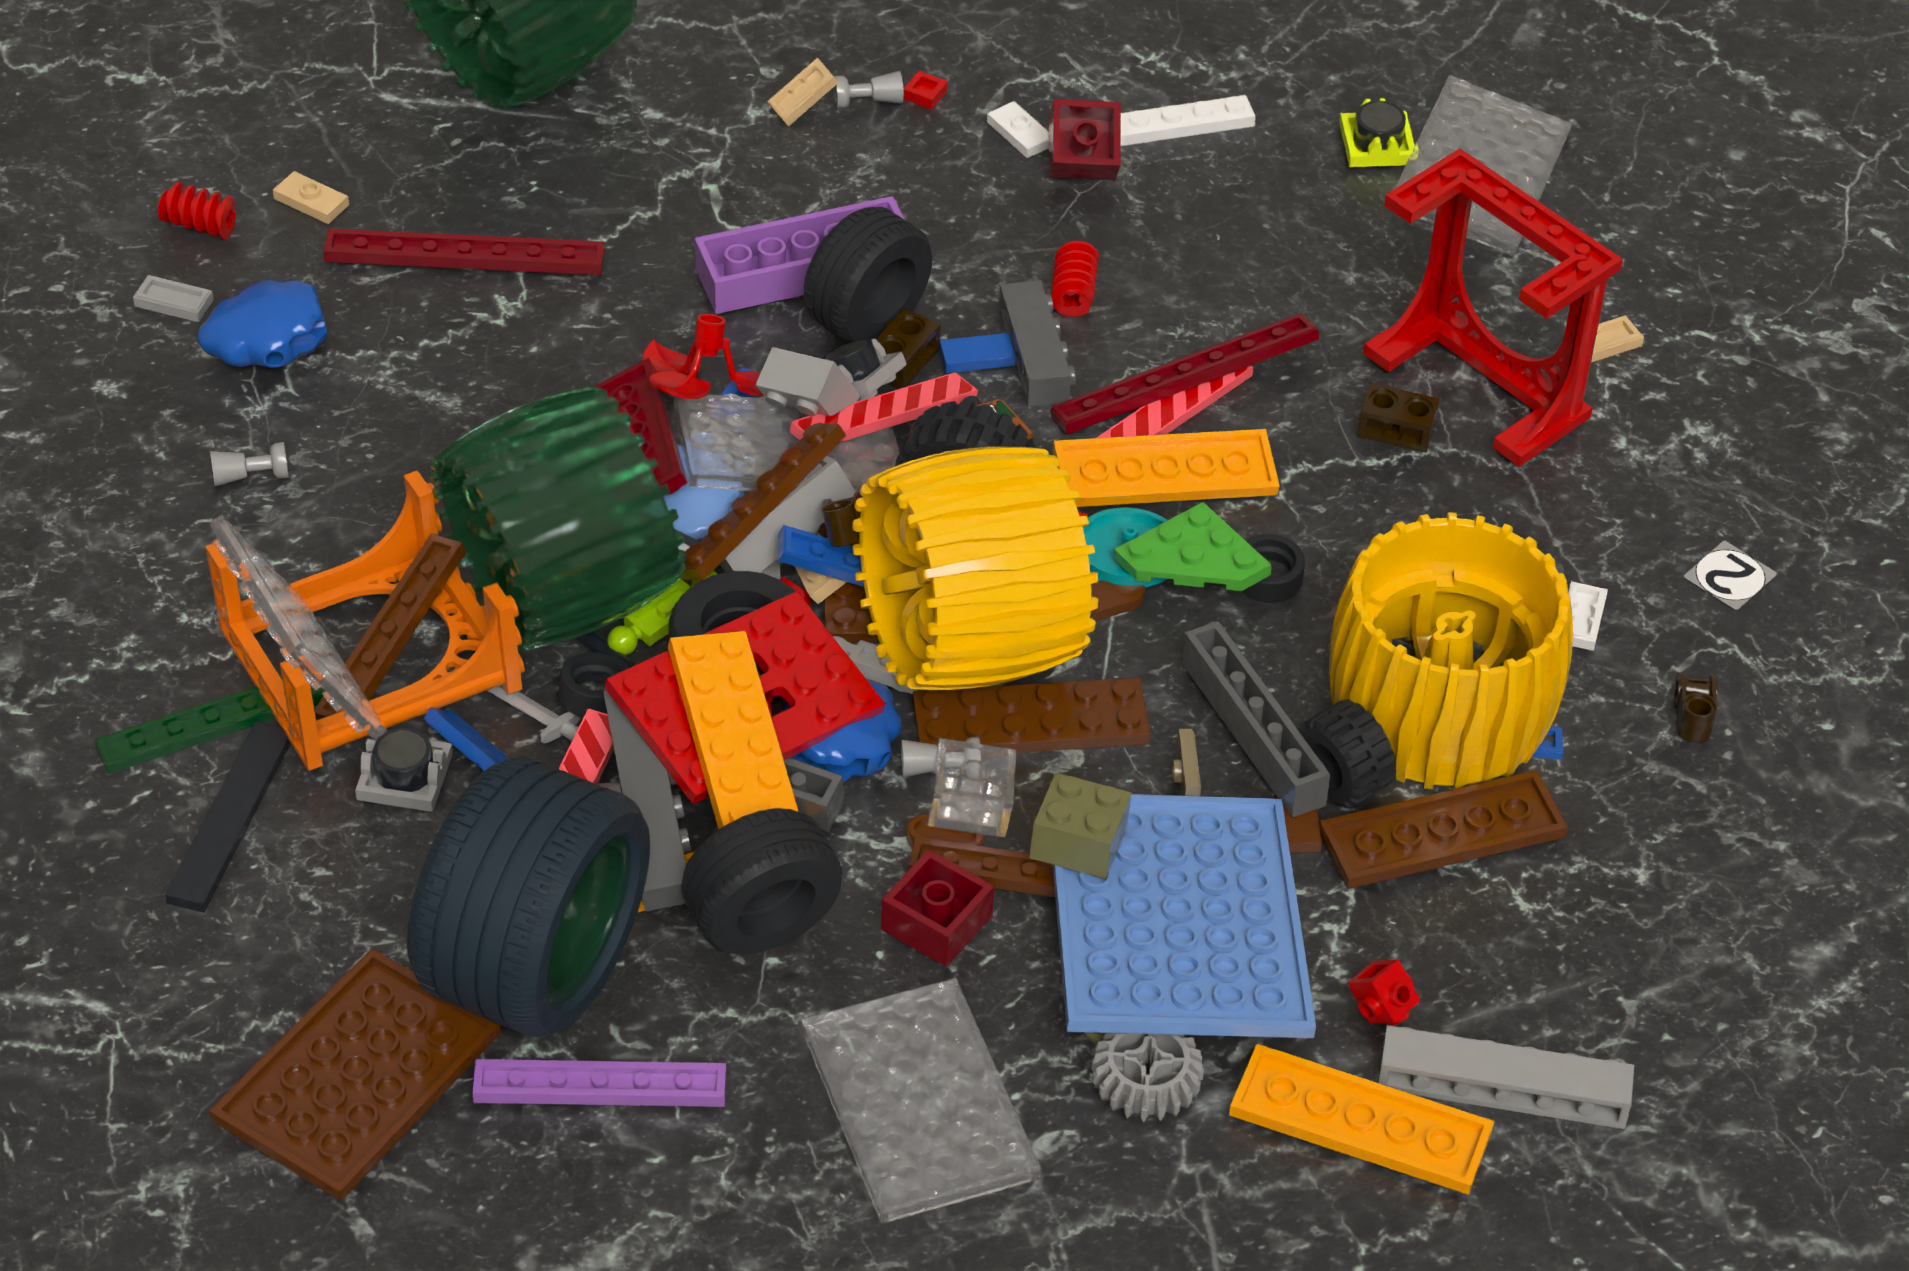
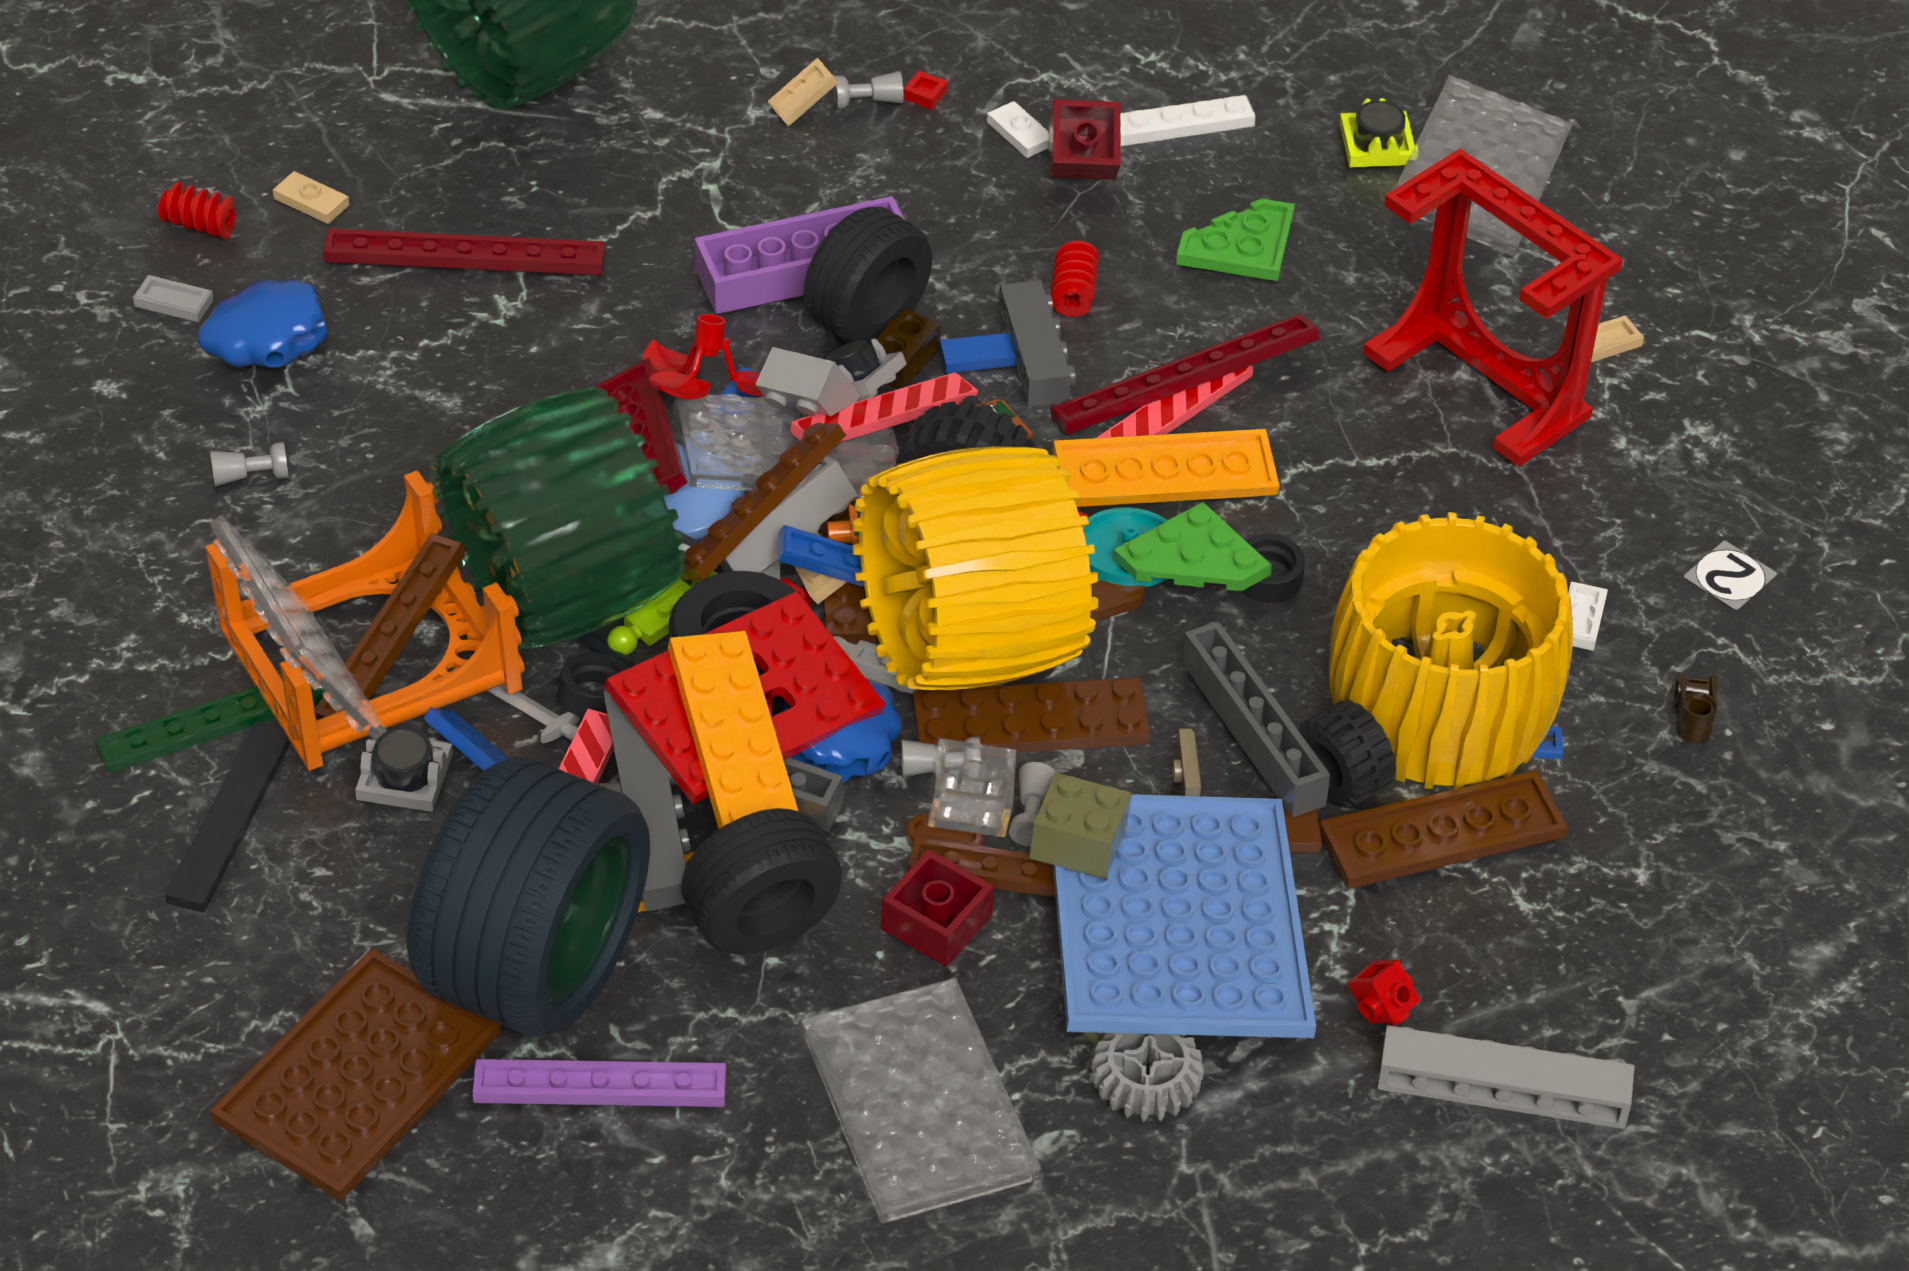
(839, 520): dark brown piece -> none
(1033, 787): none -> light grey piece
(1241, 242): none -> bright green plate
(1362, 1118): light orange plate -> none
(1398, 417): dark brown brick -> none

